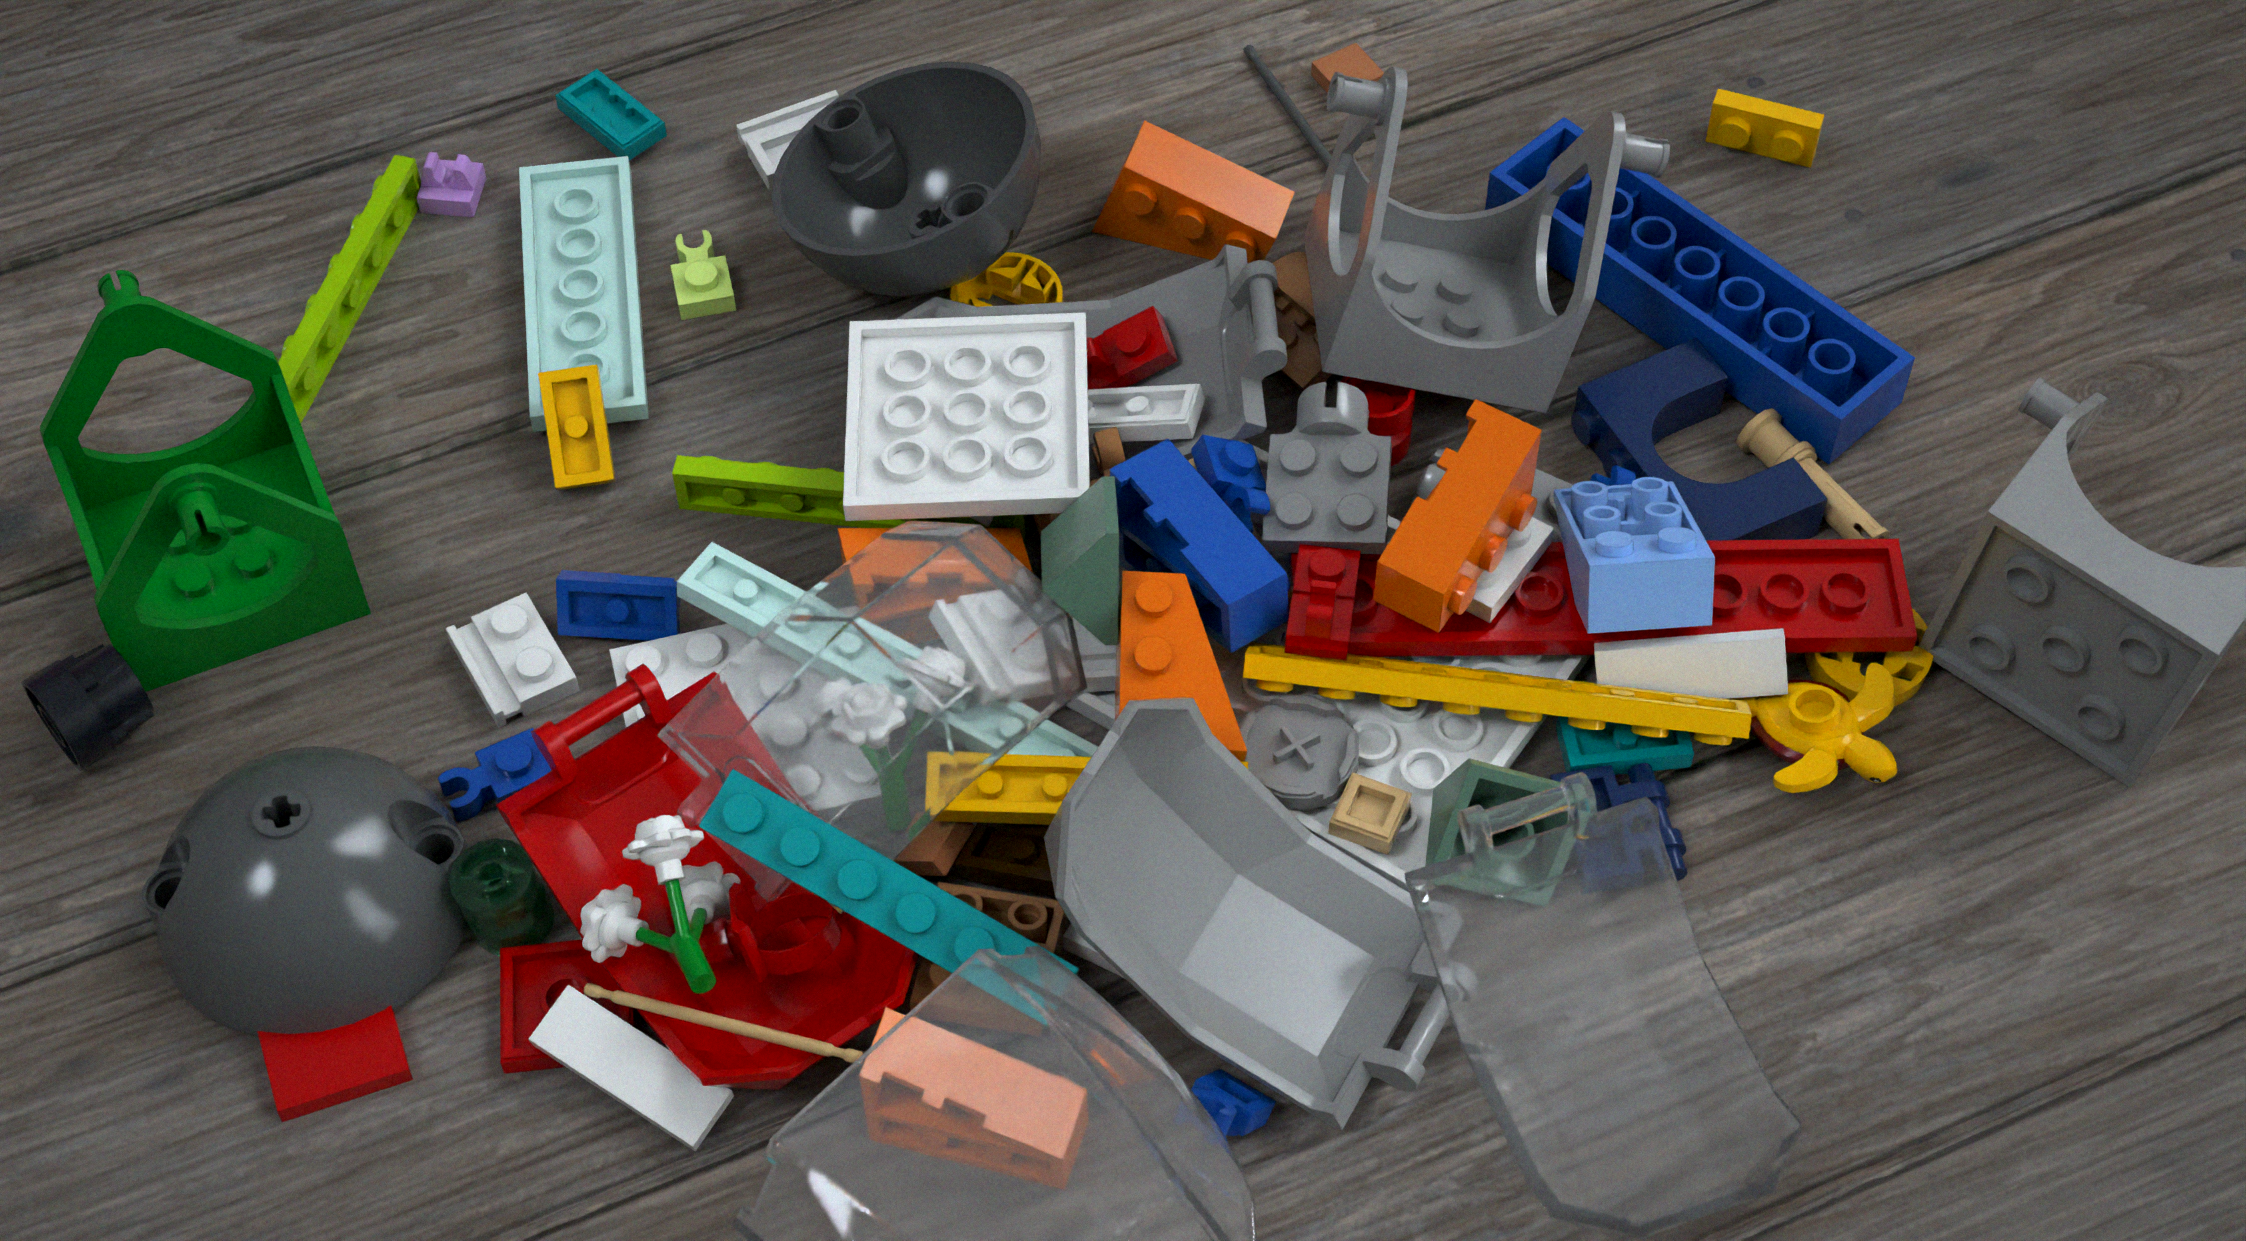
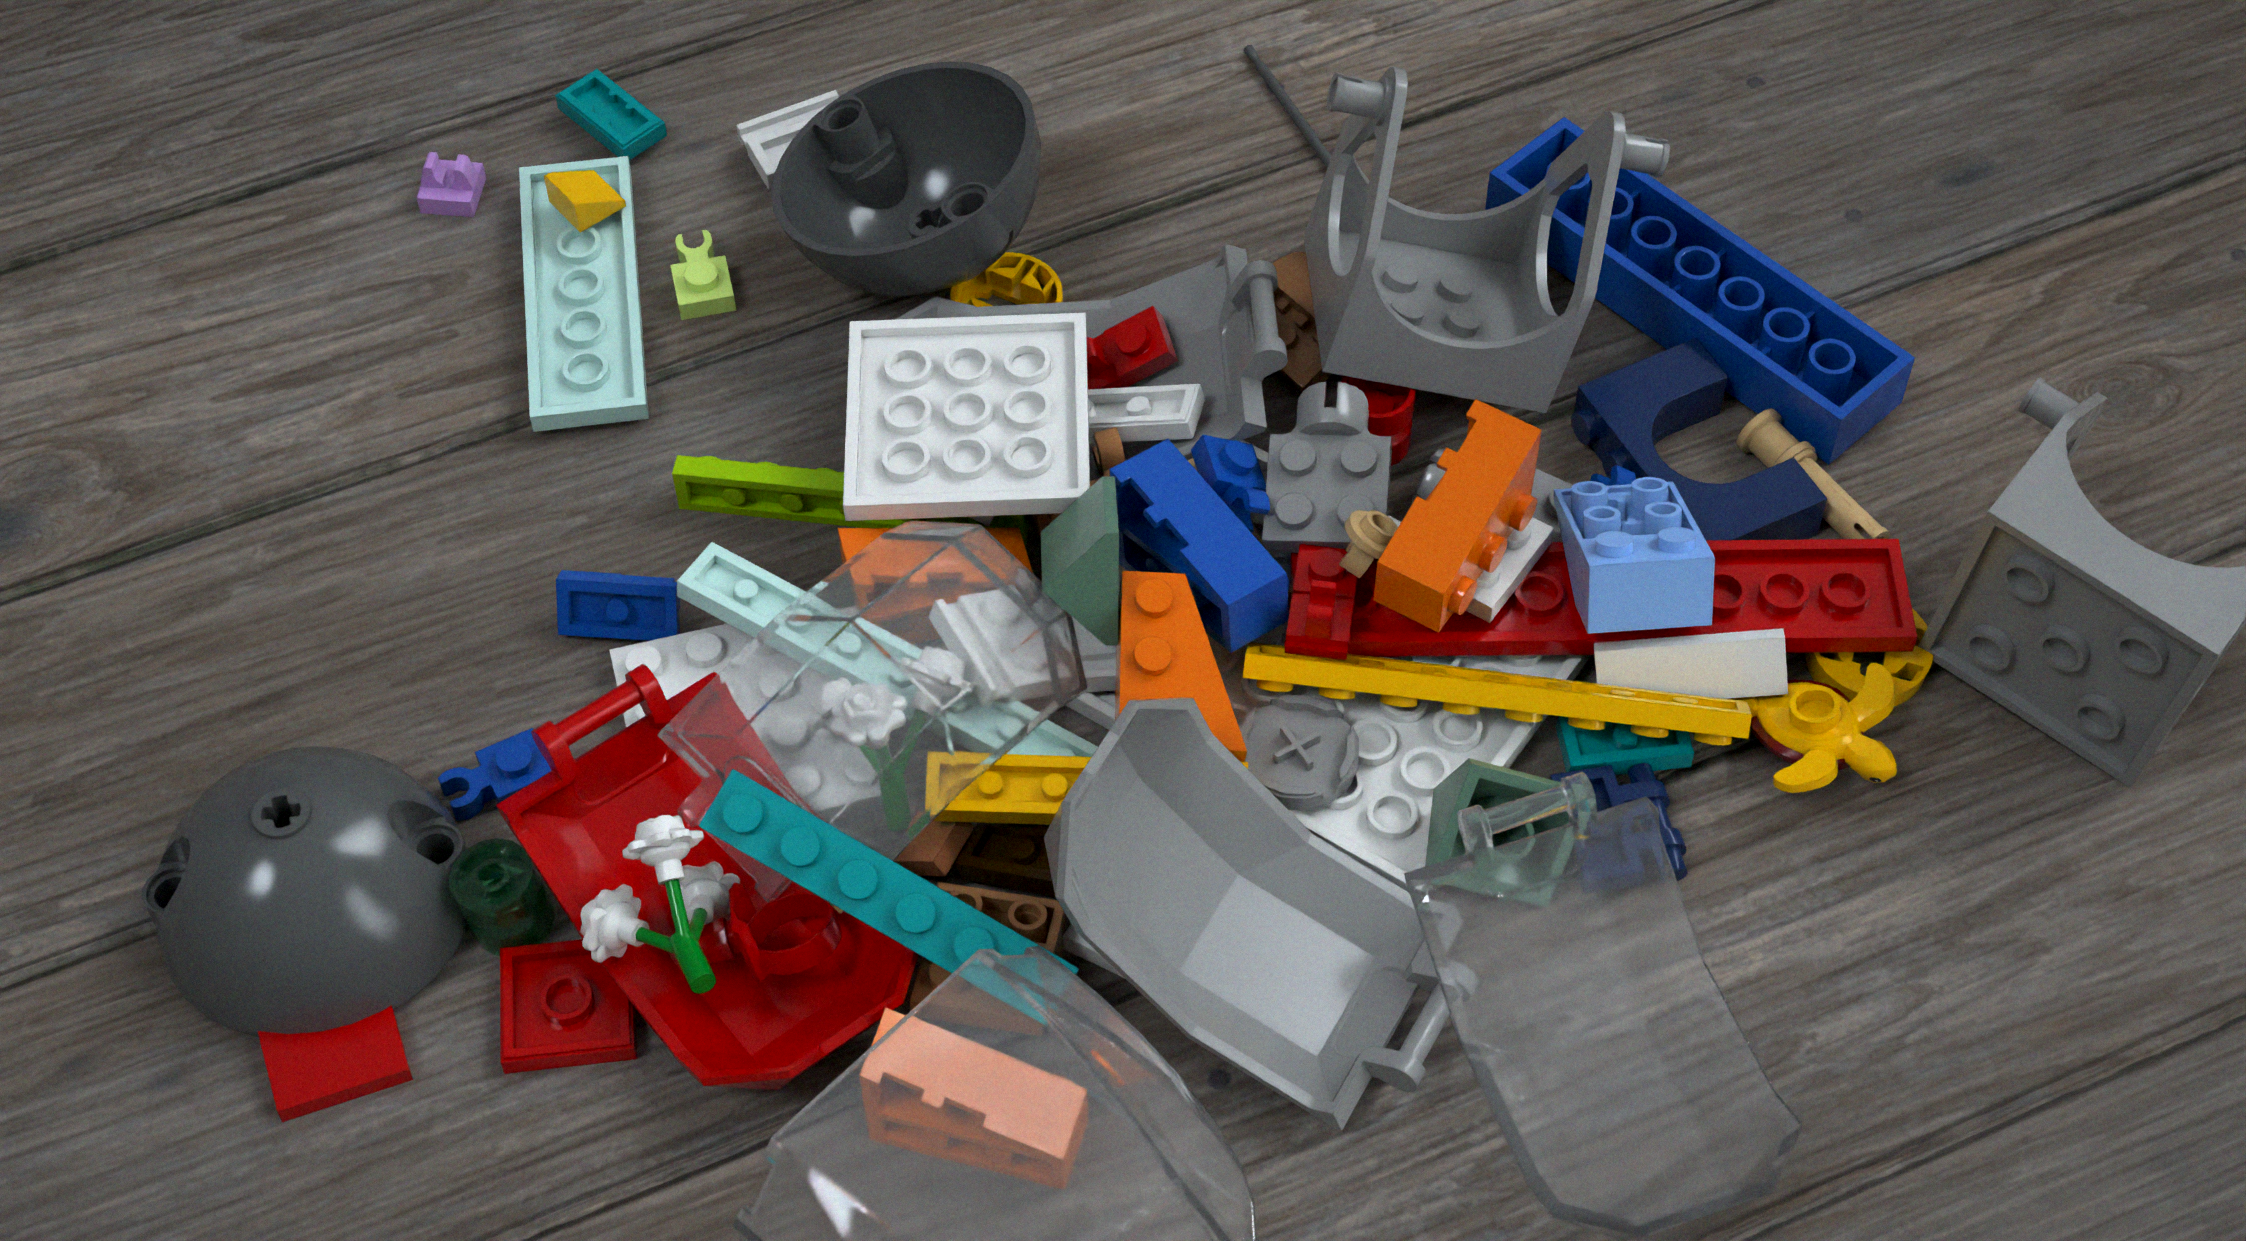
(89, 703): black piece -> none
(207, 541): green piece -> none
(350, 282): lime plate -> none
(513, 659): white plate -> none
(576, 427): yellow plate -> none
(582, 197): none -> yellow slope
(629, 1067): white tile -> none
(722, 1023): tan piece -> none
(1191, 200): orange wedge -> none
(1233, 1103): blue plate -> none
(1350, 61): nougat tile -> none
(1369, 537): none -> tan plate
(1370, 813): tan tile -> none
(1764, 127): yellow plate -> none

